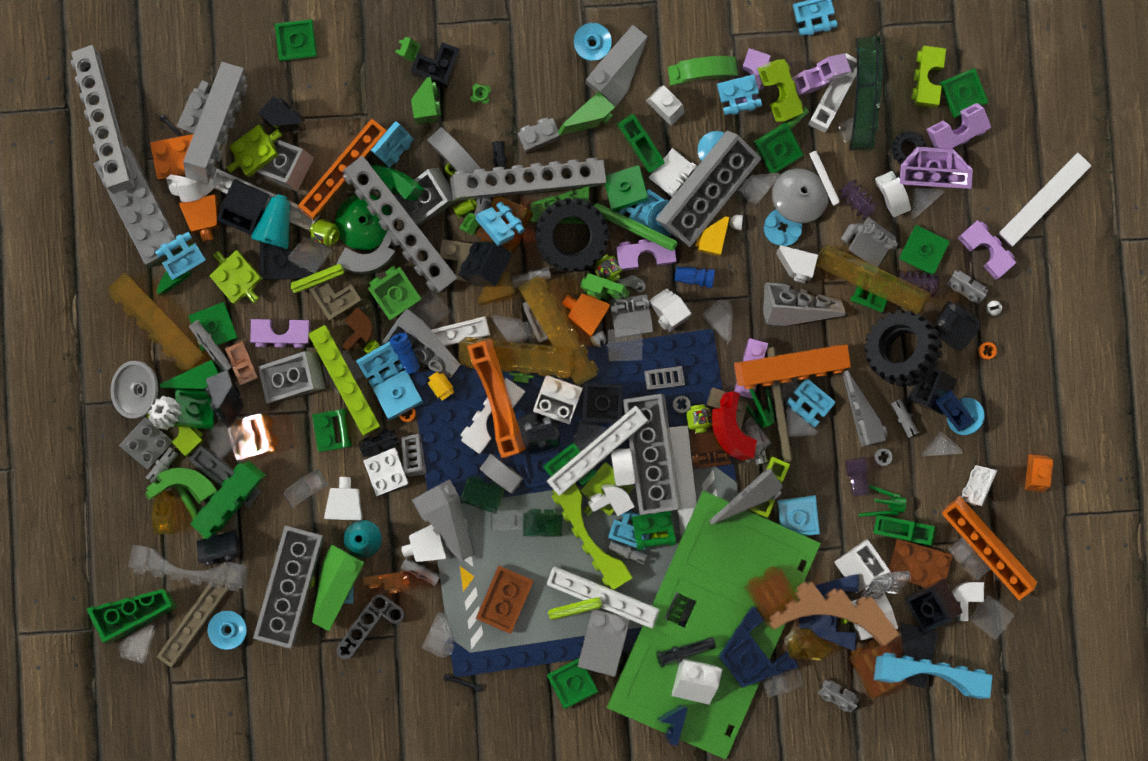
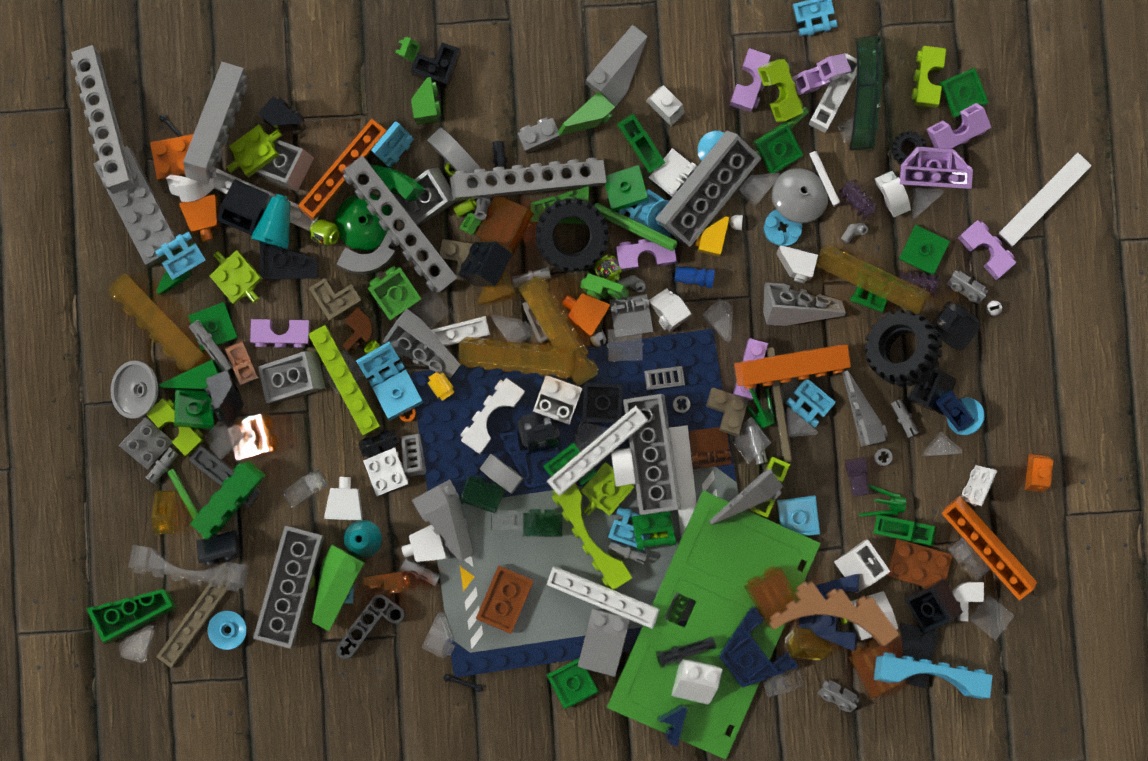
(164, 412): white gear -> none
(185, 478): bright green arch -> none
(194, 108): light grey hinge -> none
(296, 40): green plate -> none
(309, 254): clear piece -> none
(317, 278): lime axle -> none
(325, 430): green plate -> none
(402, 347): blue axle -> none
(480, 88): bright green plate -> none
(495, 226): medium azure plate -> none
(506, 426): orange arch -> none
(521, 378): bright green plate -> none
(575, 608): lime axle -> none
(594, 32): medium azure dish -> none
(615, 496): white brick -> none
(699, 418): lime head -> none
(703, 68): bright green arch -> none
(727, 430): red arch -> none
(737, 89): medium azure plate -> none
(872, 243): light grey hinge -> none
(886, 583): clear slope -> none
(981, 349): orange bush -> none

